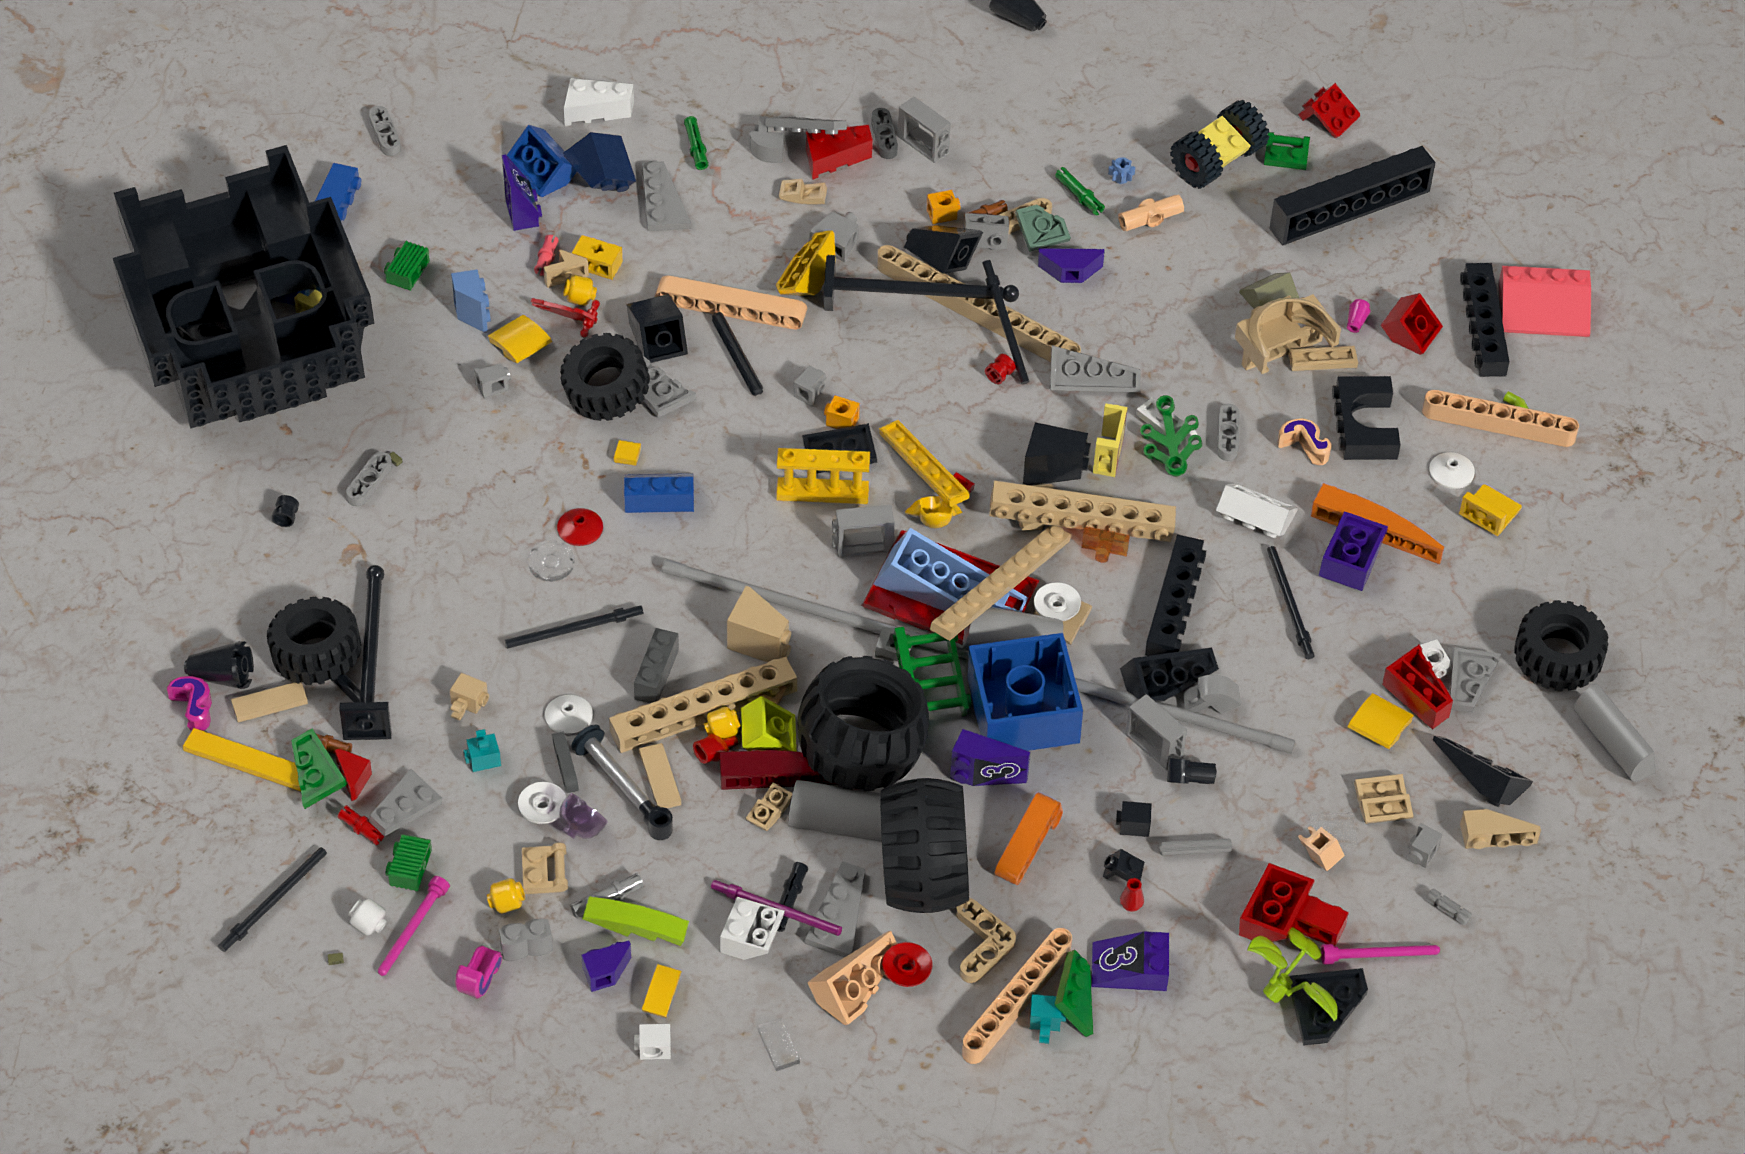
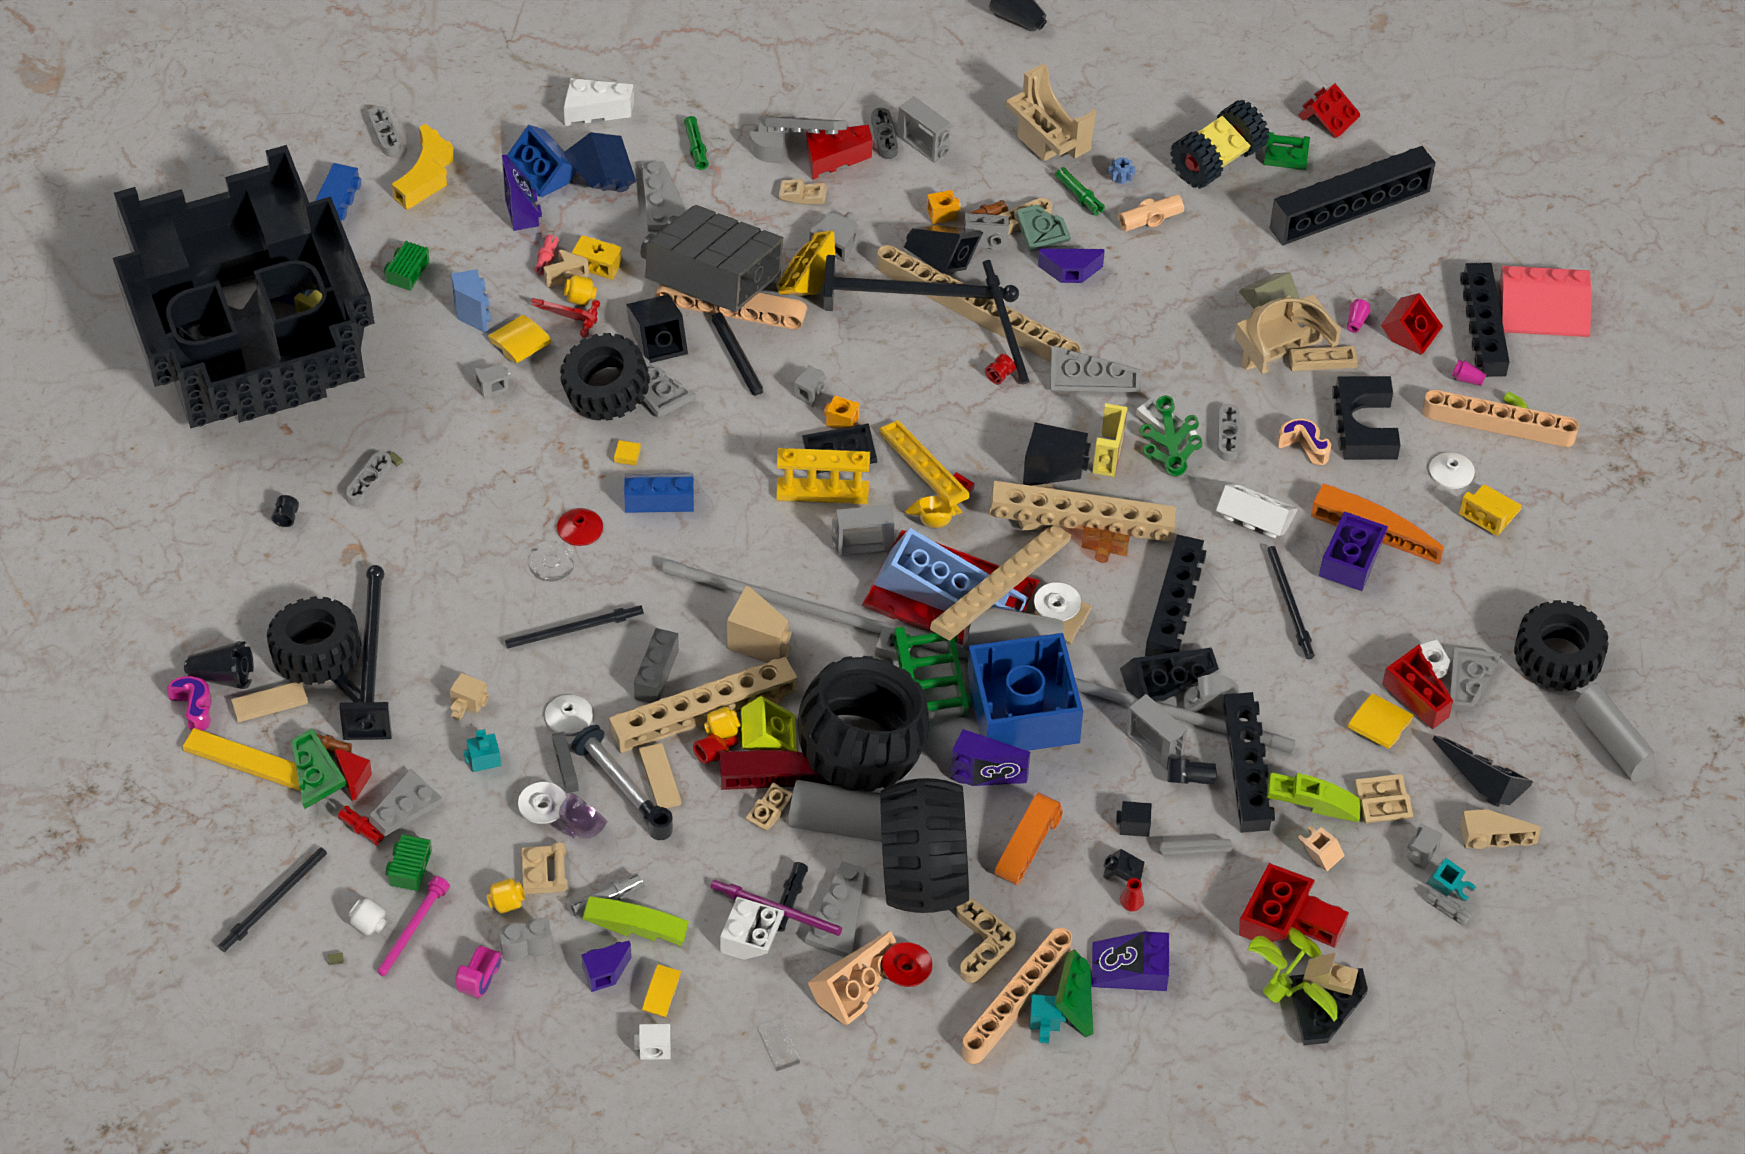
(428, 172): none -> yellow arch
(713, 257): none -> dark grey brick
(1044, 122): none -> tan piece
(1250, 817): none -> black brick
(1316, 793): none -> lime slope
(1330, 975): none -> tan slope
(1331, 954): dark pink piece -> none
(1448, 878): none -> teal brick
(1468, 373): none -> dark pink cone

